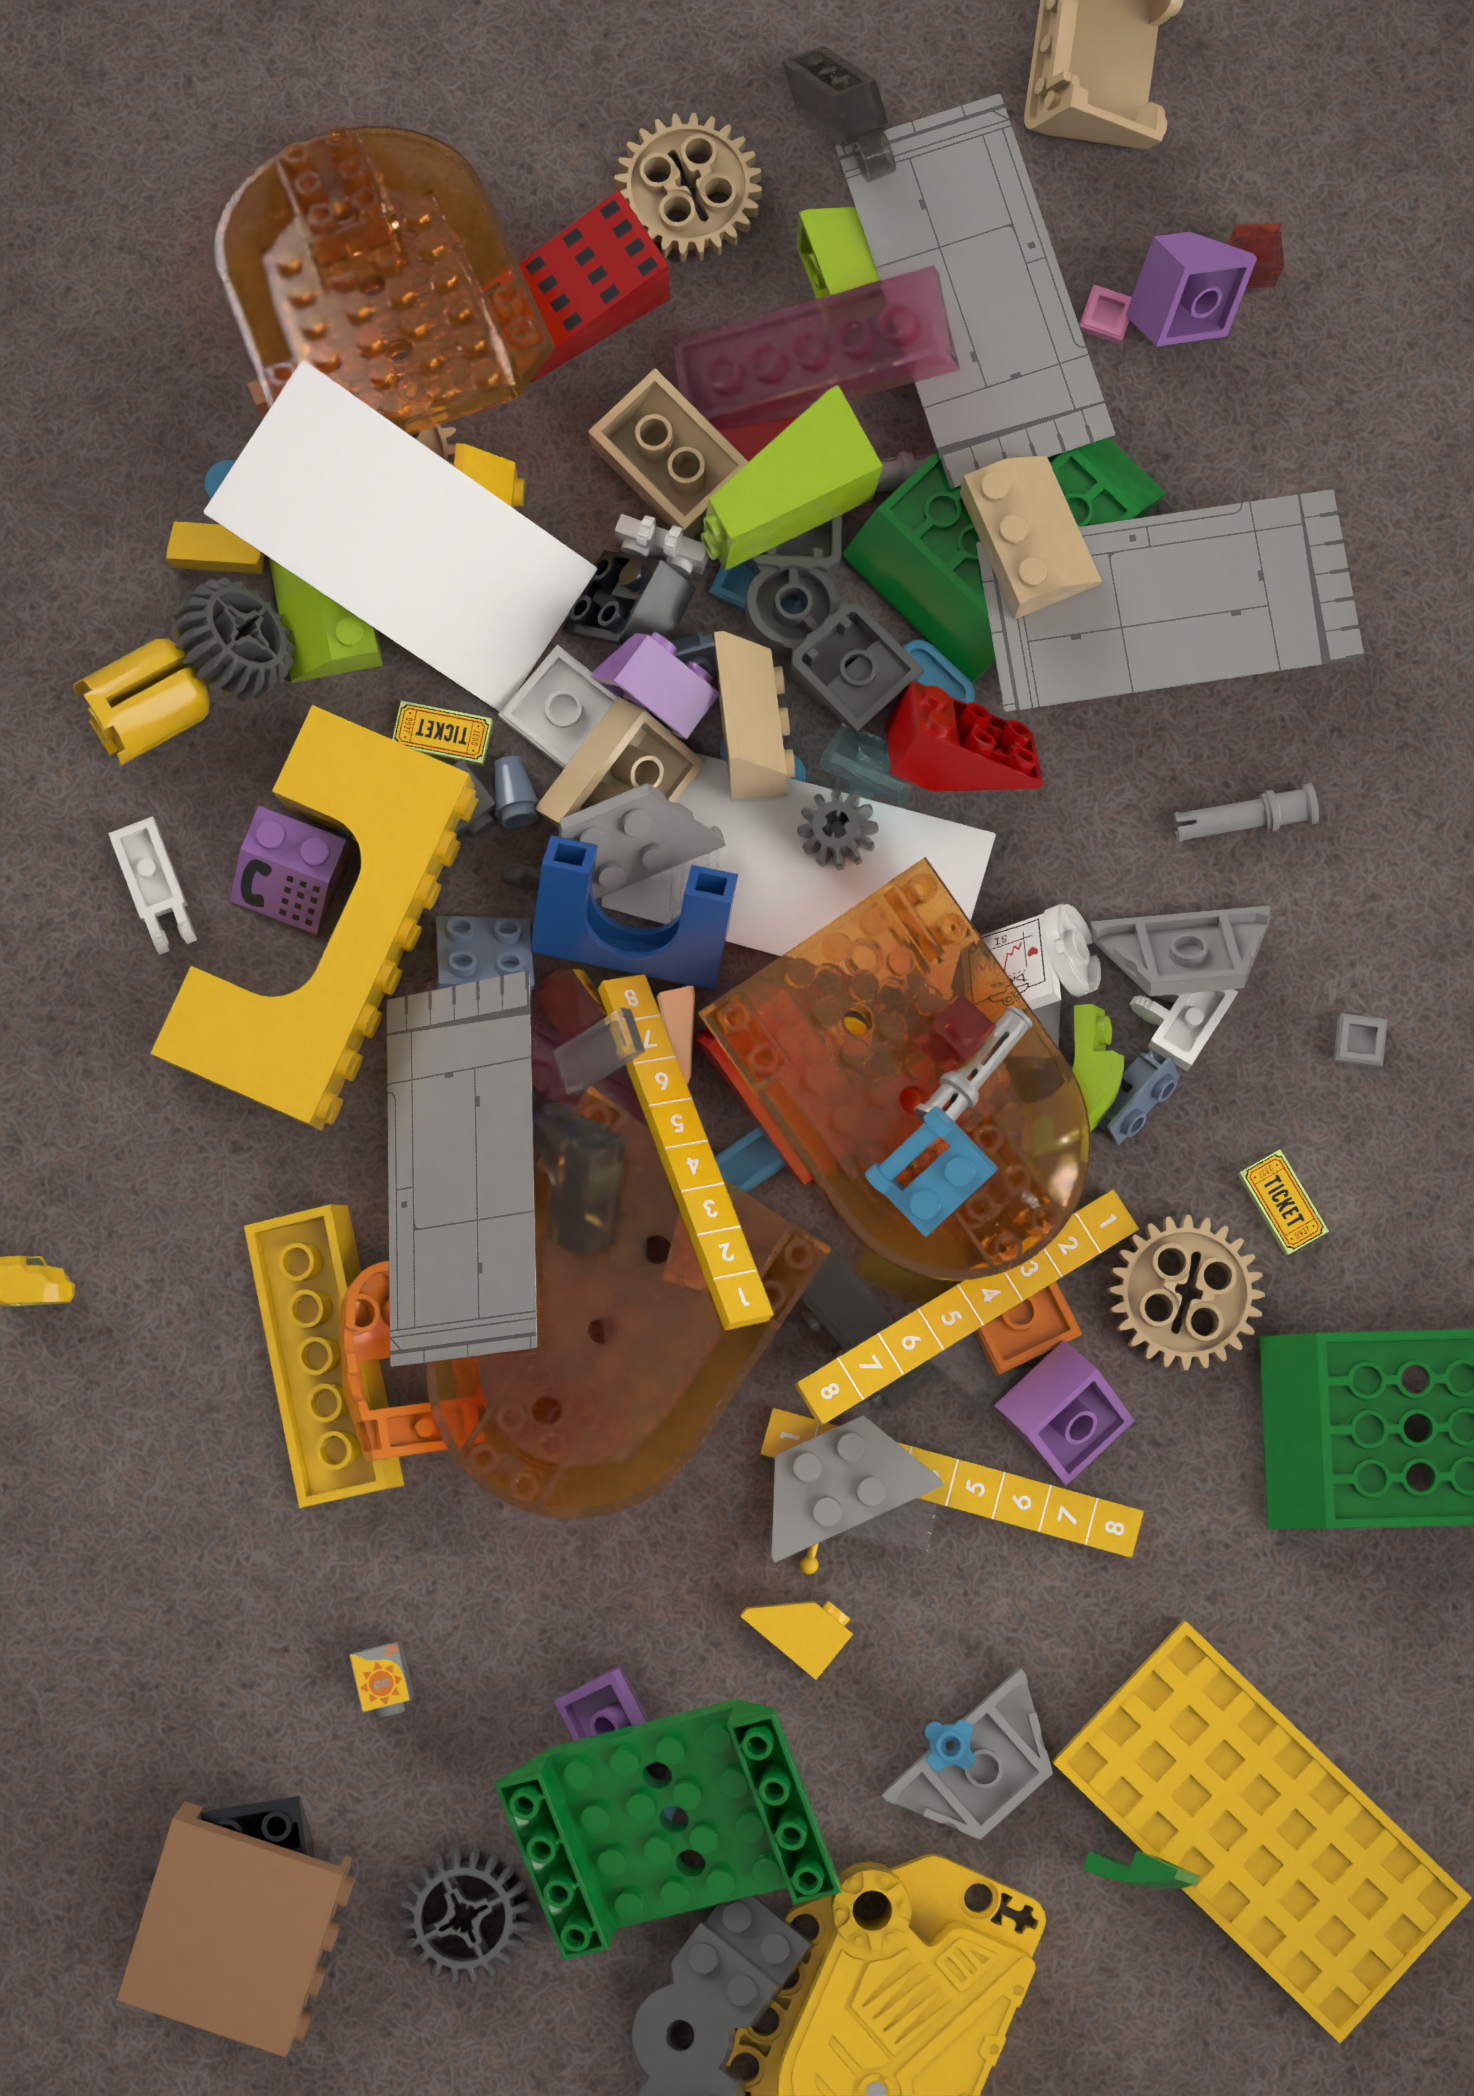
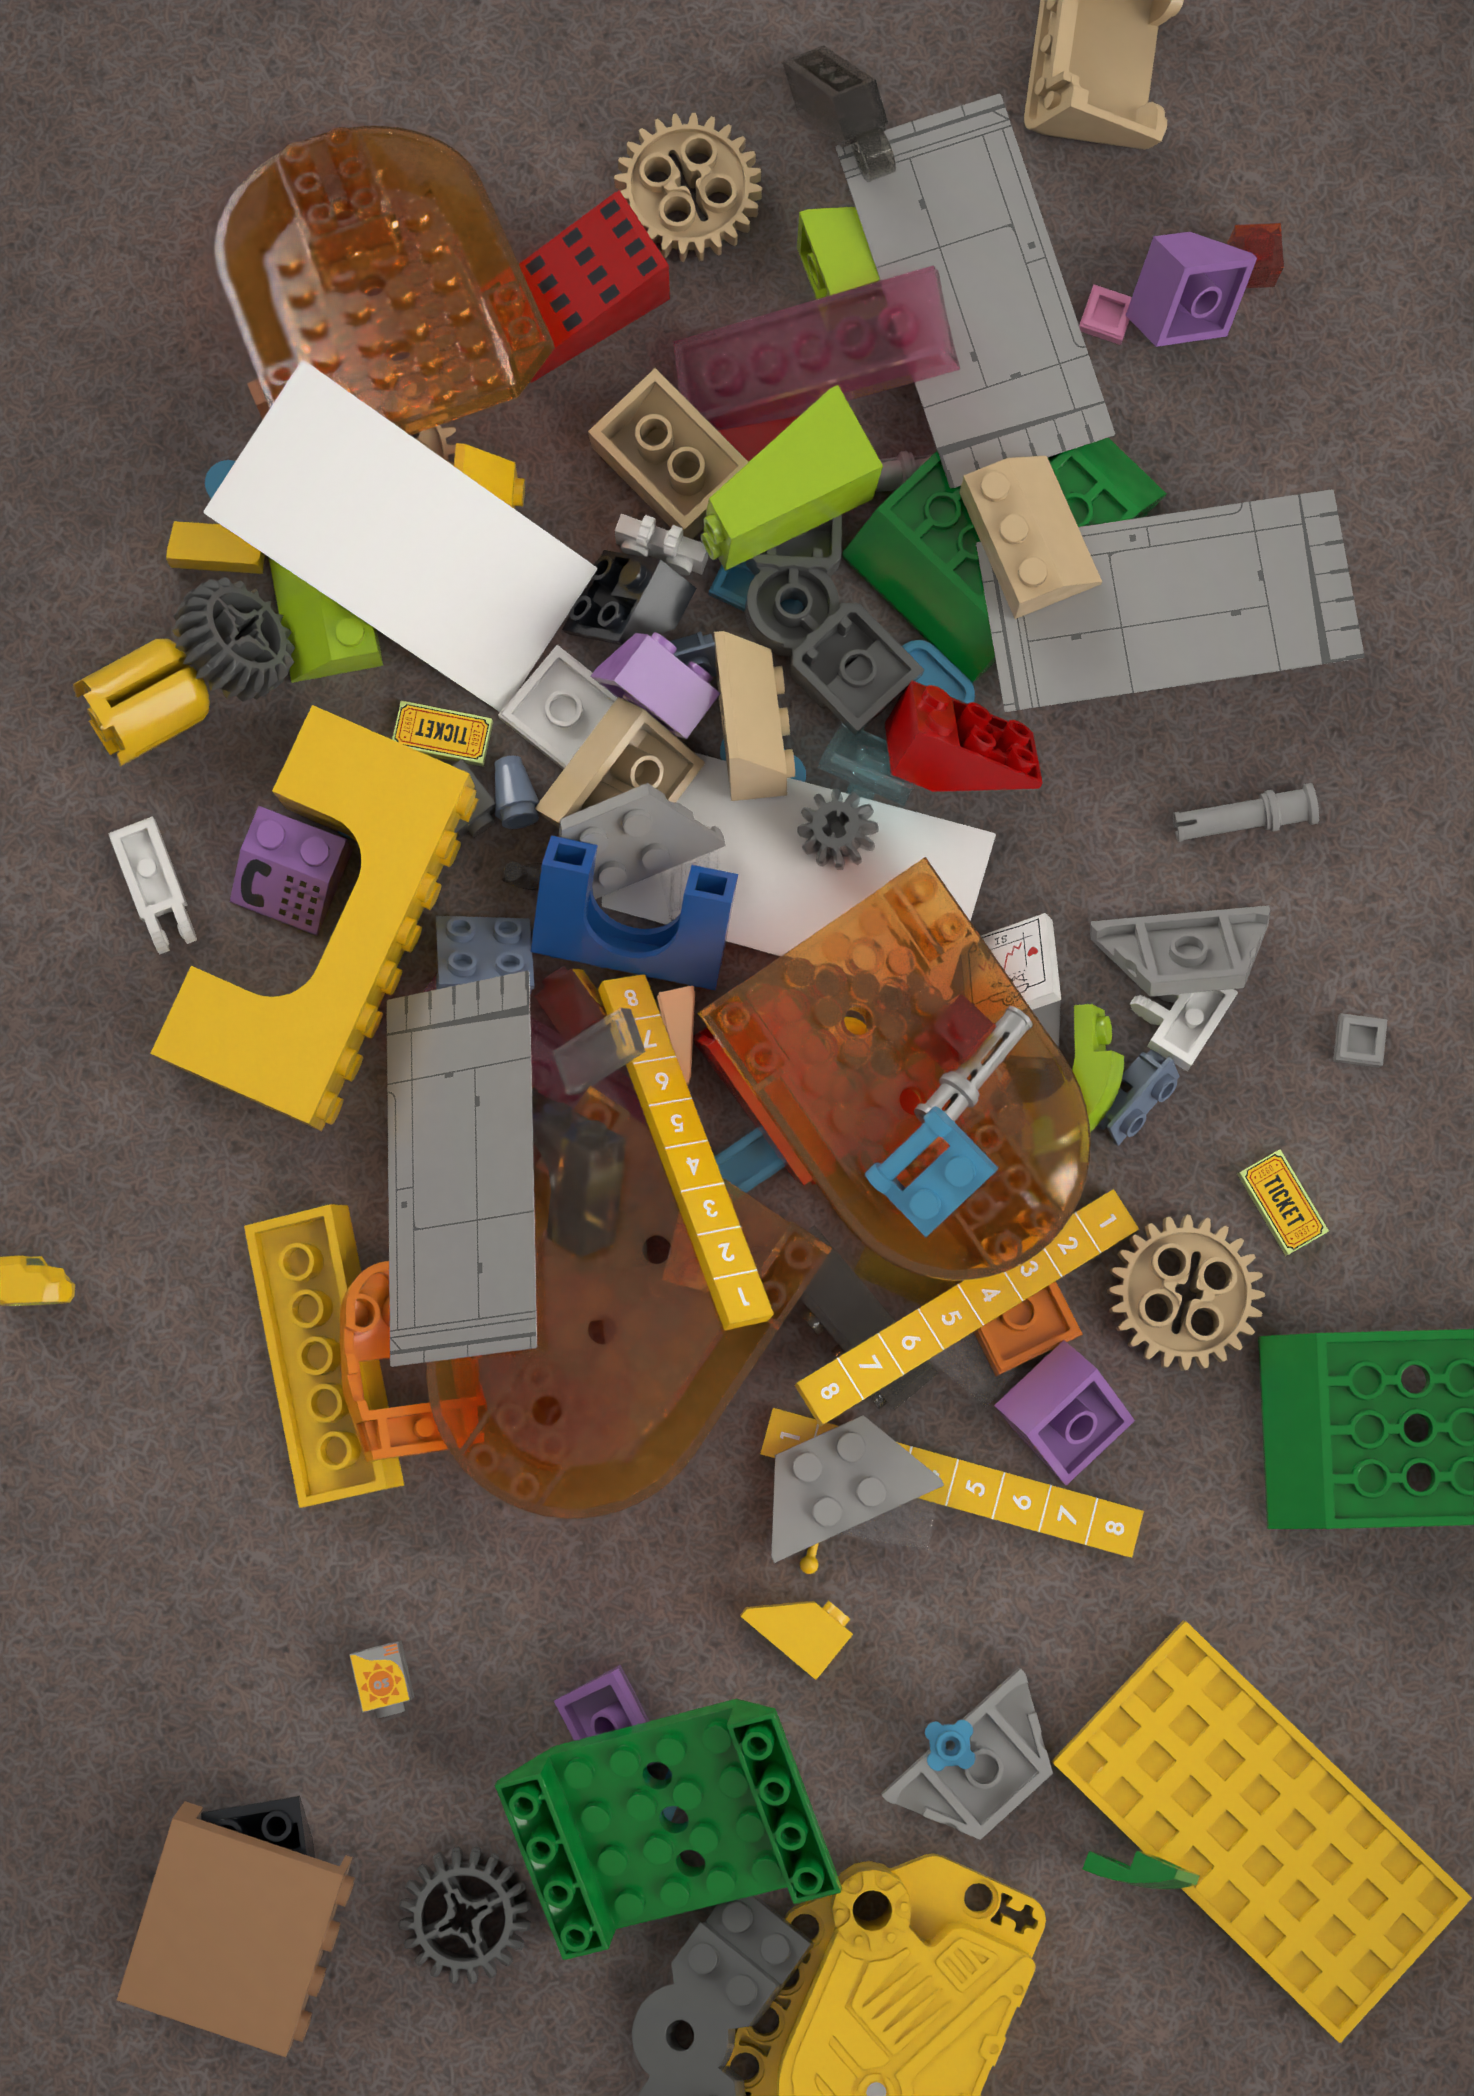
(1066, 944): white tile -> none

